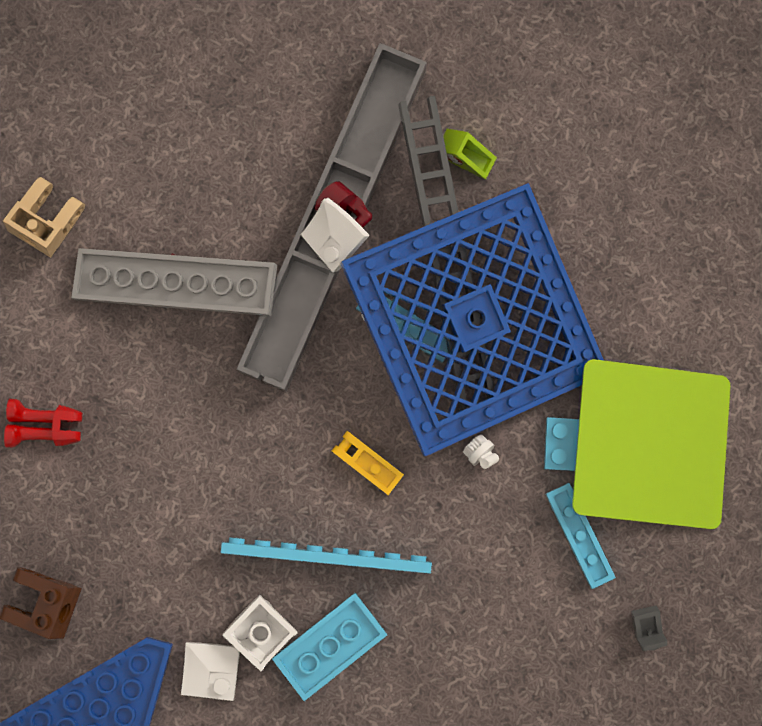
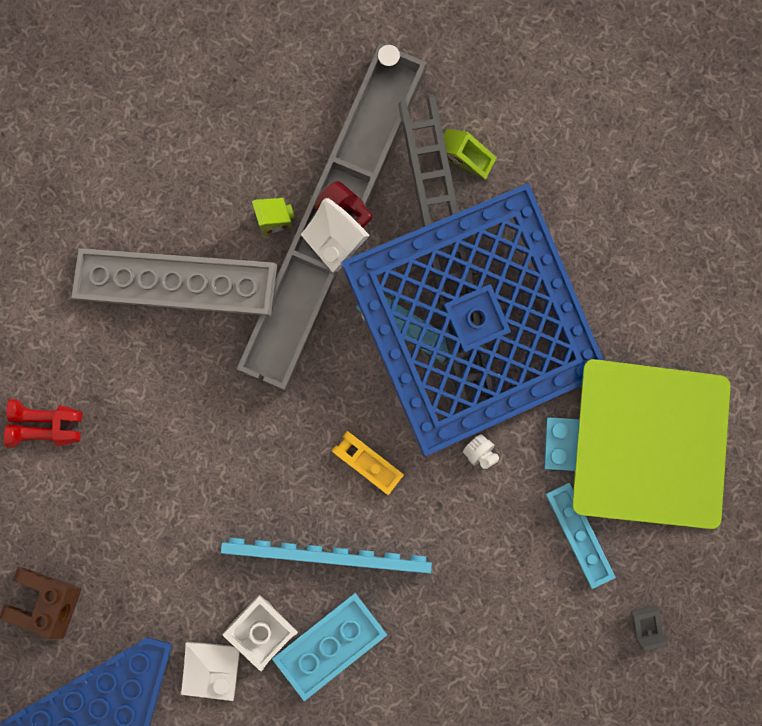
(35, 231): tan brick -> none
(273, 215): none -> lime slope
(388, 55): none -> white sticker

